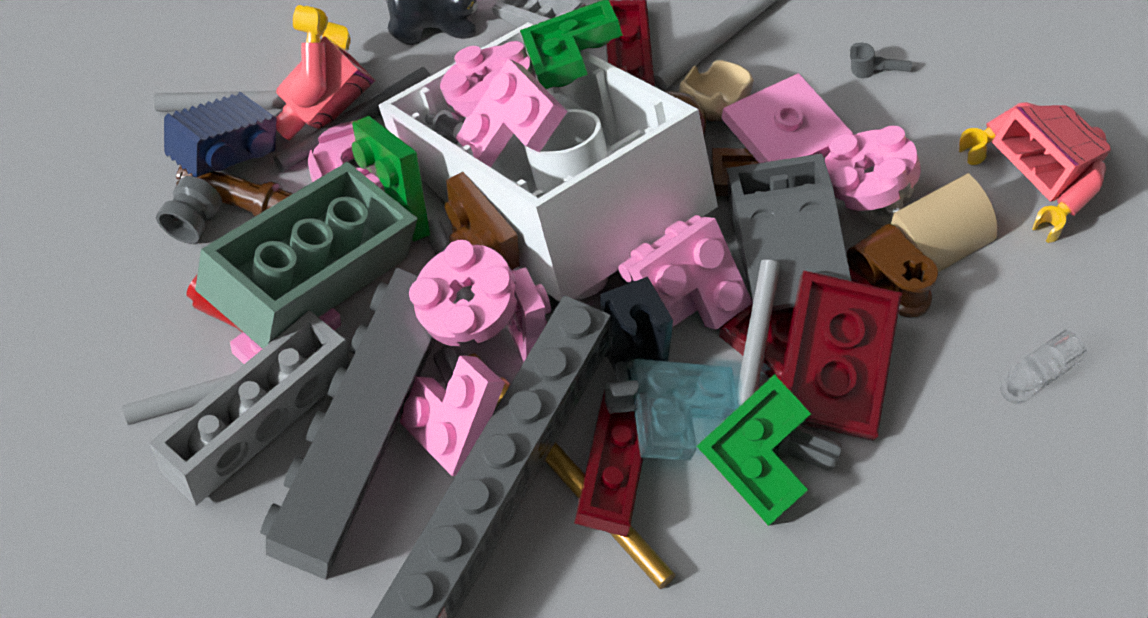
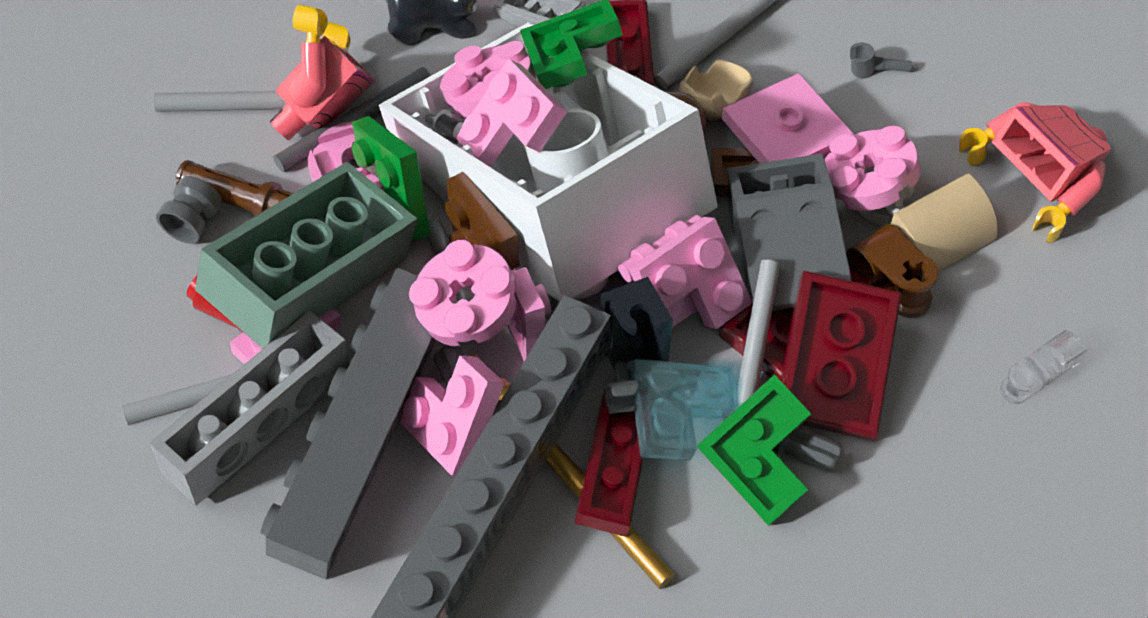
(219, 134): dark blue brick -> none

